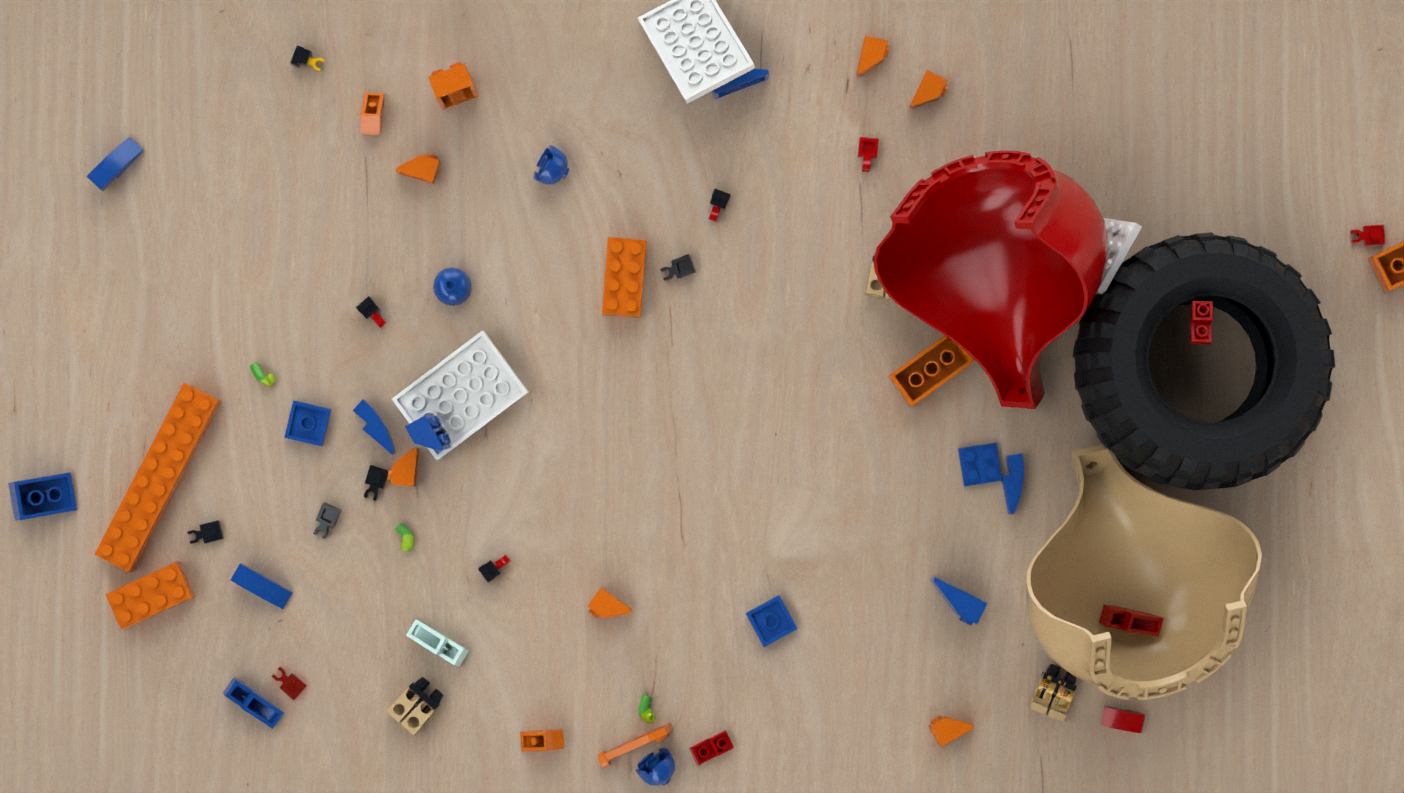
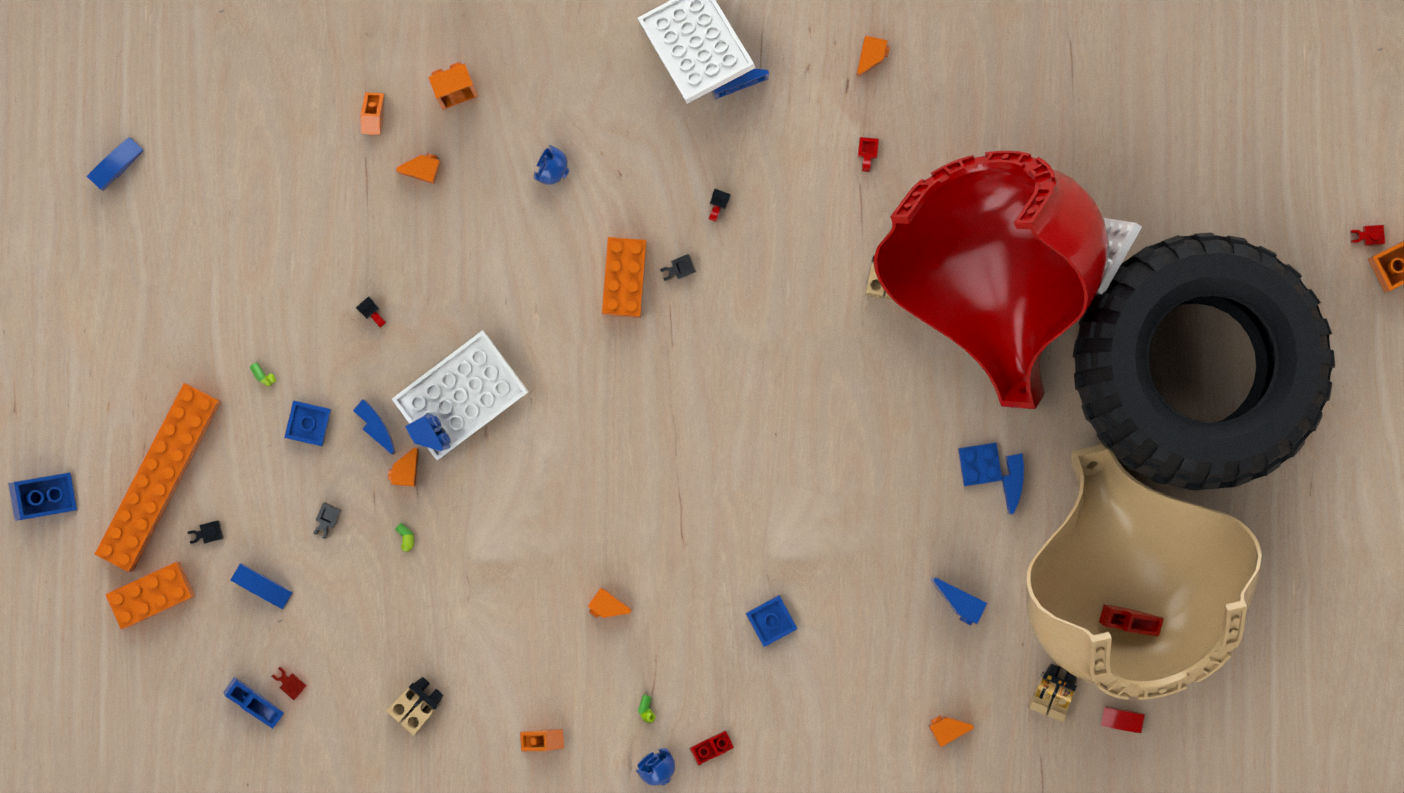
(303, 57): black piece -> none
(376, 479): black plate -> none
(437, 643): light aqua slope -> none
(452, 286): blue cylinder -> none
(490, 570): black piece -> none
(657, 734): orange plate -> none
(929, 89): orange slope -> none
(930, 370): orange brick -> none
(1201, 322): red slope -> none

